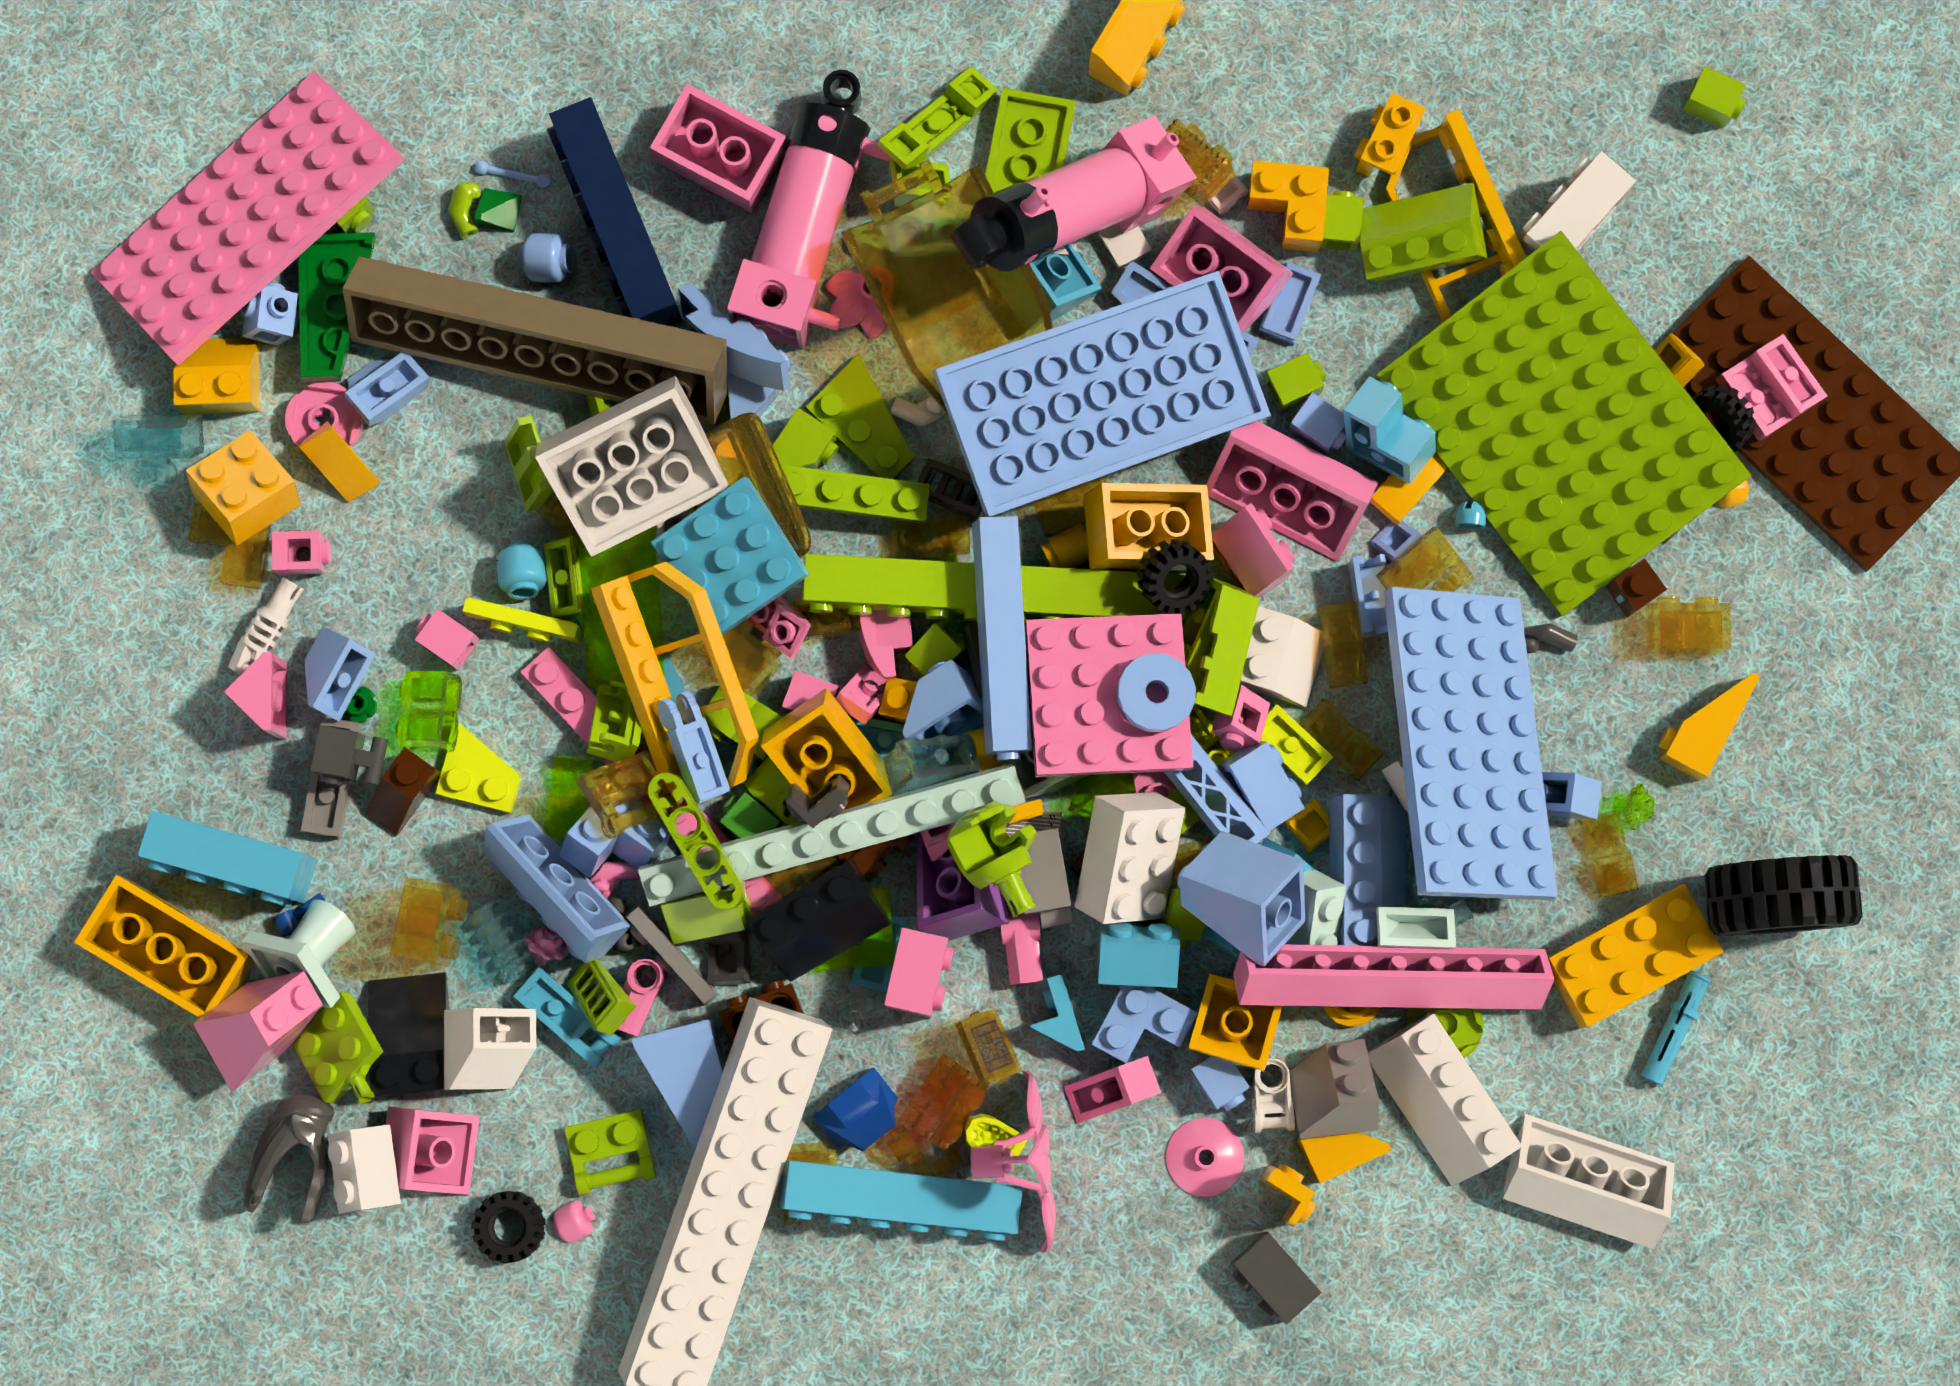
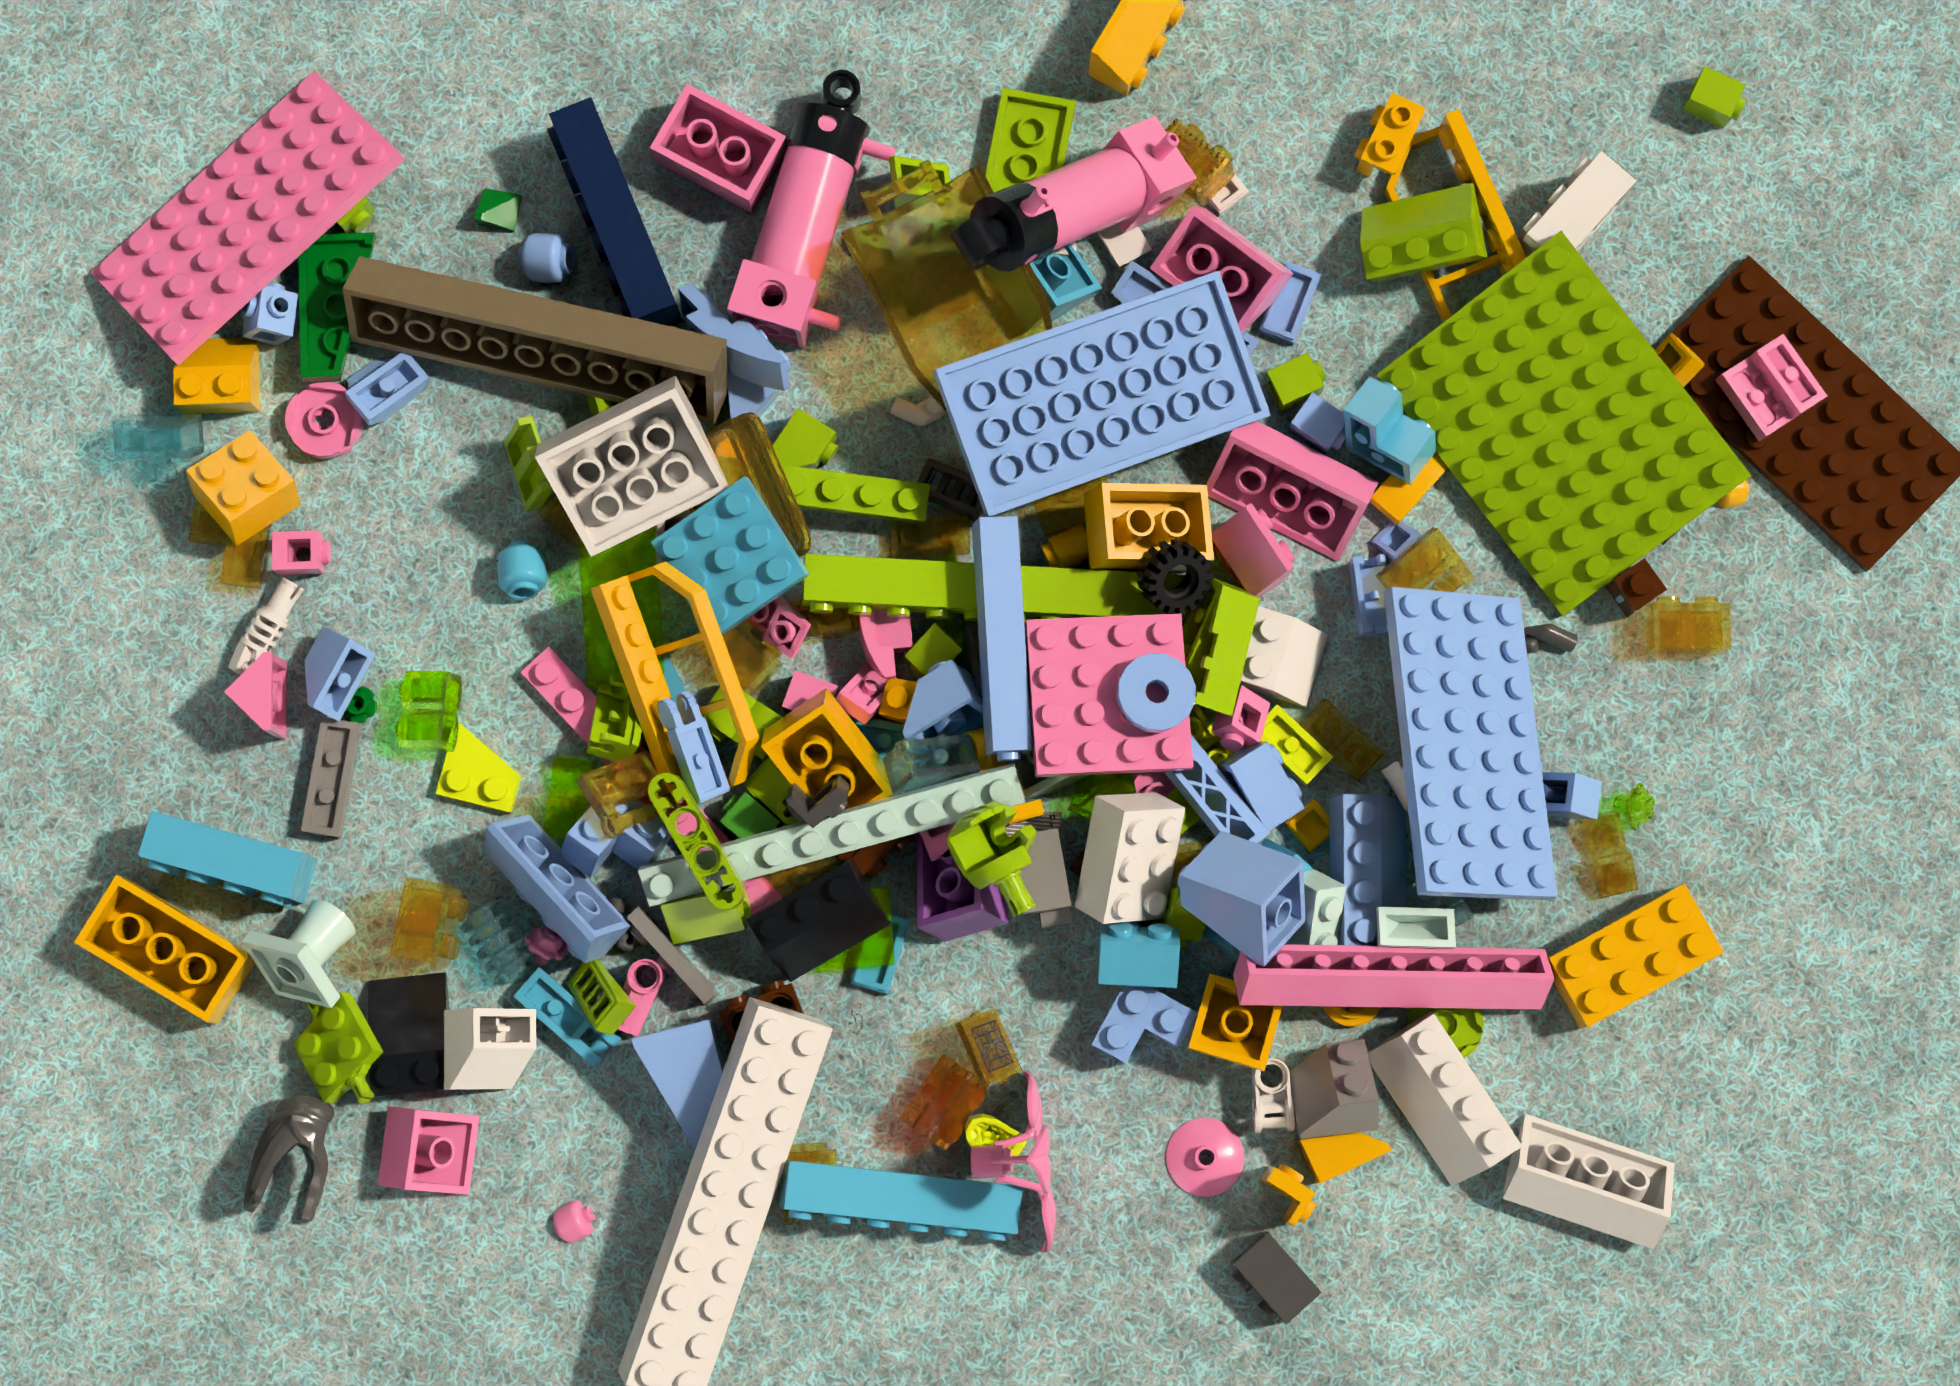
(257, 1024): bright pink slope -> none
(288, 920): blue hand -> none
(338, 462): yellow slope -> none
(341, 753): dark grey brick -> none
(363, 1169): white slope -> none
(402, 791): reddish brown slope -> none
(446, 638): bright pink brick -> none
(459, 208): lime arm -> none
(484, 1226): black tyre -> none
(506, 618): neon yellow plate -> none
(542, 180): light blue hinge -> none
(564, 578): lime slope -> none
(606, 1139): lime plate -> none
(611, 874): bright pink arm -> none
(729, 959): dark grey slope -> none
(855, 303): bright pink plate -> none
(859, 1112): blue slope -> none
(862, 420): lime wing -> none
(905, 1147): clear yellow plate -> none
(917, 973): bright pink brick -> none
(940, 121): lime slope -> none
(1022, 948): bright pink piece -> none
(1064, 1027): medium azure slope -> none
(1112, 1089): bright pink slope -> none
(1220, 1082): light blue brick -> none
(1297, 193): yellow brick -> none
(1342, 221): lime brick -> none
(1342, 645): clear yellow slope -> none
(1470, 516): medium azure hinge -> none
(1694, 986): medium azure pin -> none
(1701, 736): yellow slope -> none
(1731, 409): black tyre -> none
(1783, 895): black tyre -> none

